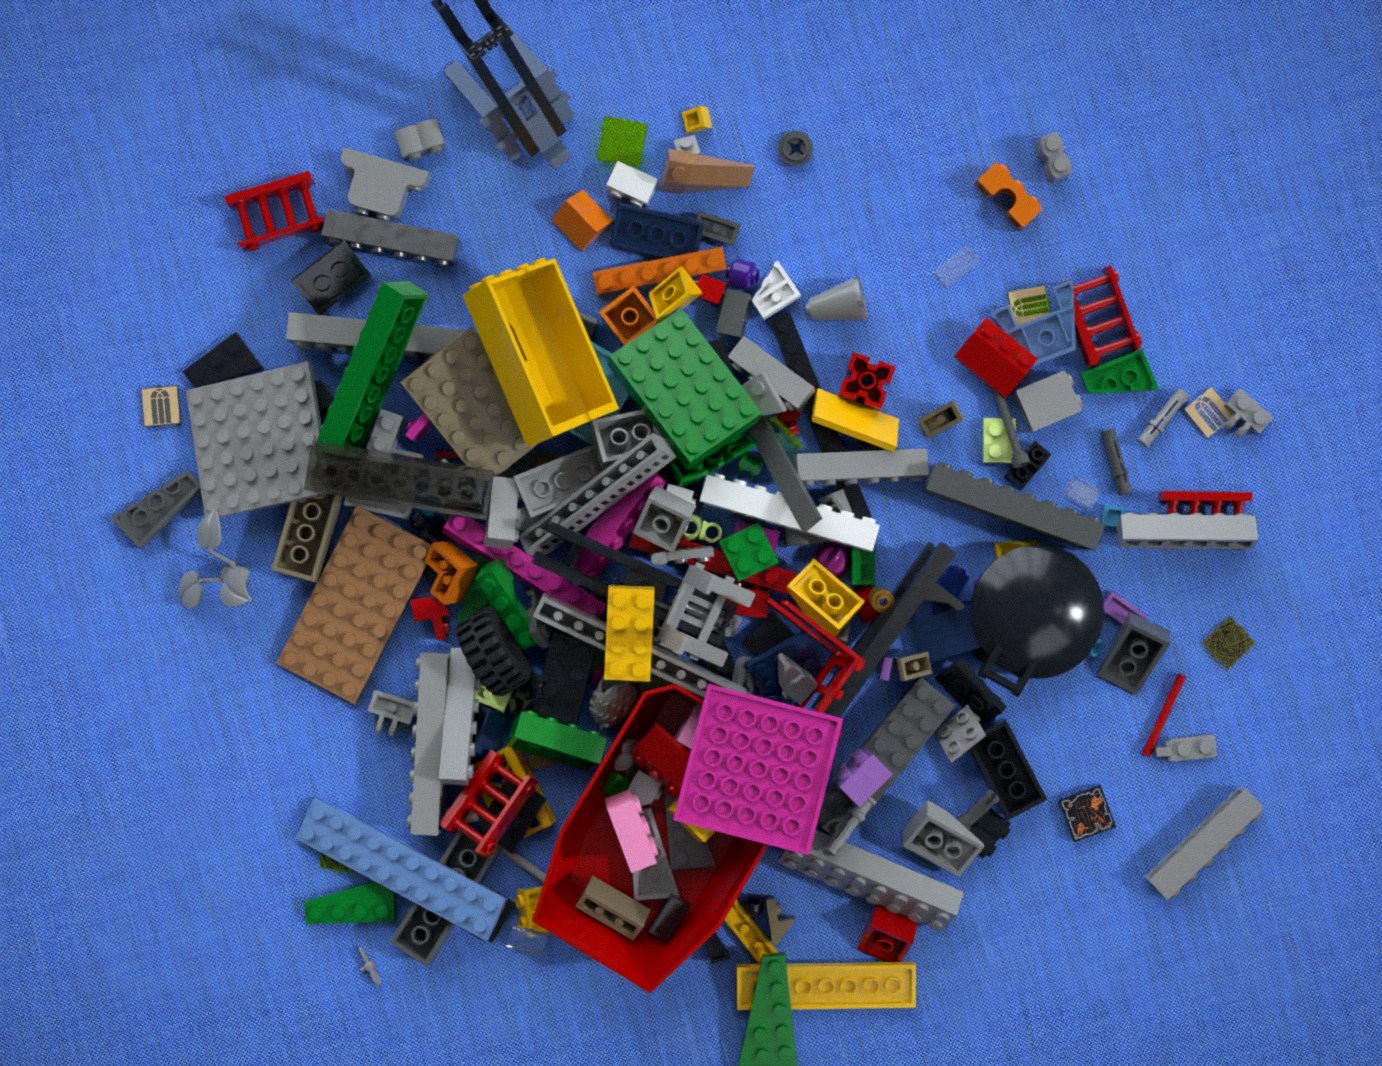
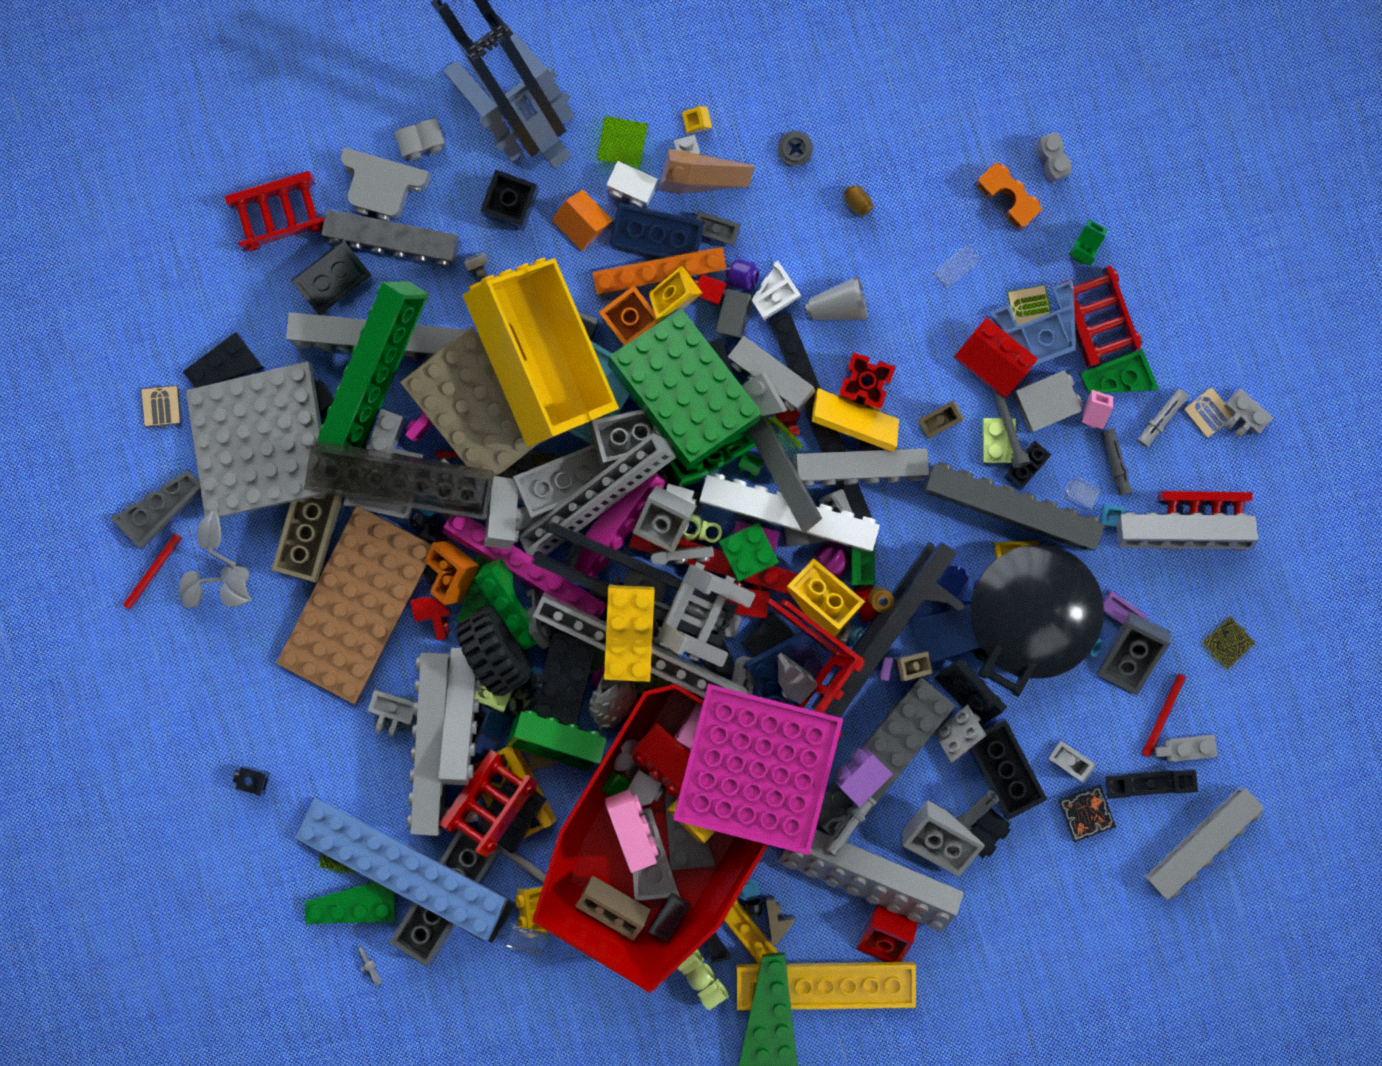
(151, 572): none -> red bar
(259, 780): none -> black brick
(476, 262): none -> light grey tile
(509, 200): none -> black brick
(703, 980): none -> yellowish green piece
(750, 890): none -> dark azure plate
(854, 634): none -> dark azure plate
(858, 200): none -> pearl gold brick
(1072, 762): none -> light grey slope
(1088, 242): none -> green brick
(1097, 409): none -> bright pink brick
(1151, 783): none -> black slope

